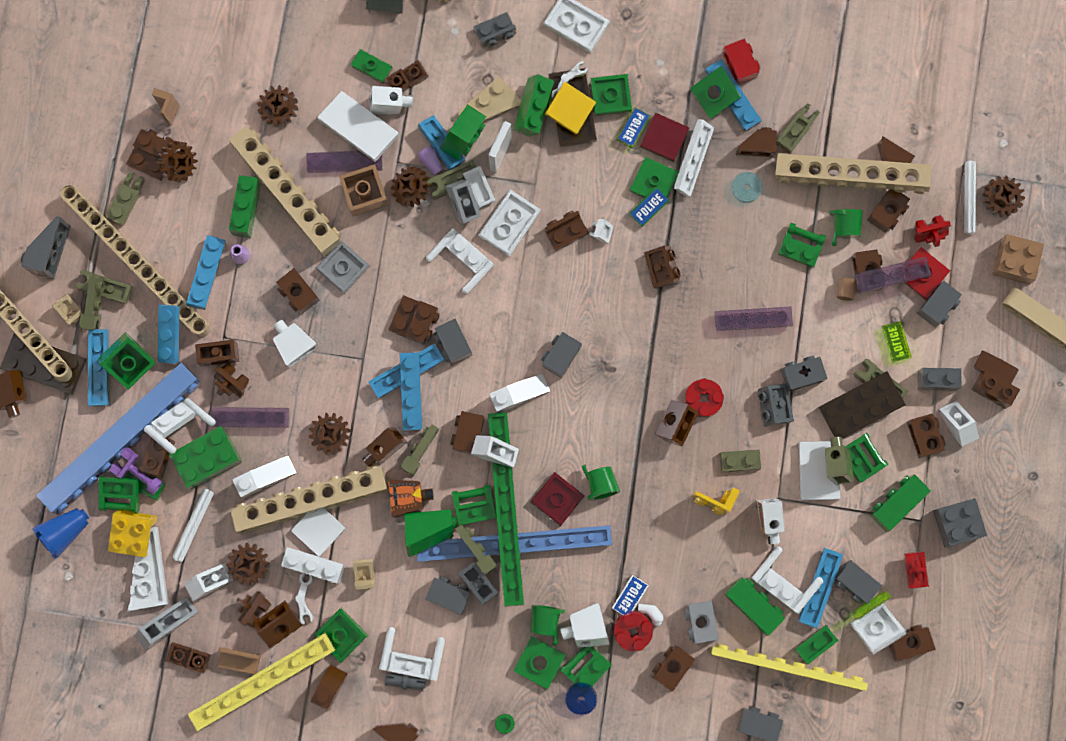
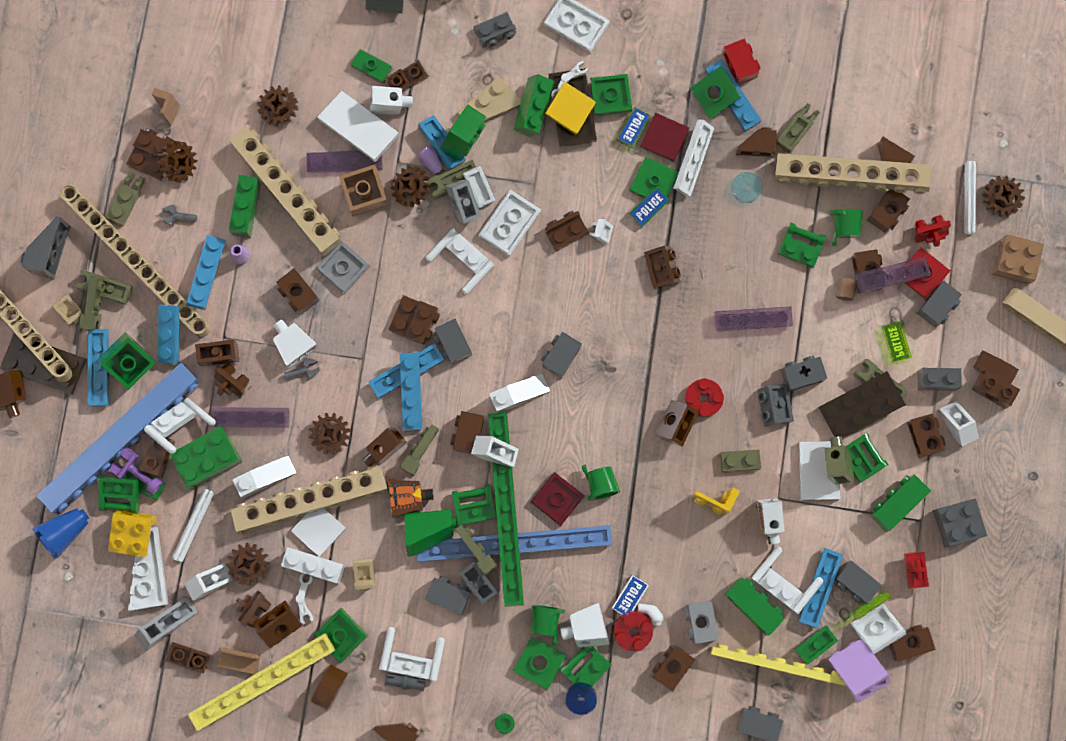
(177, 216): none -> flat silver bar
(303, 370): none -> flat silver bar
(500, 146): white tile -> none
(859, 670): none -> lavender panel

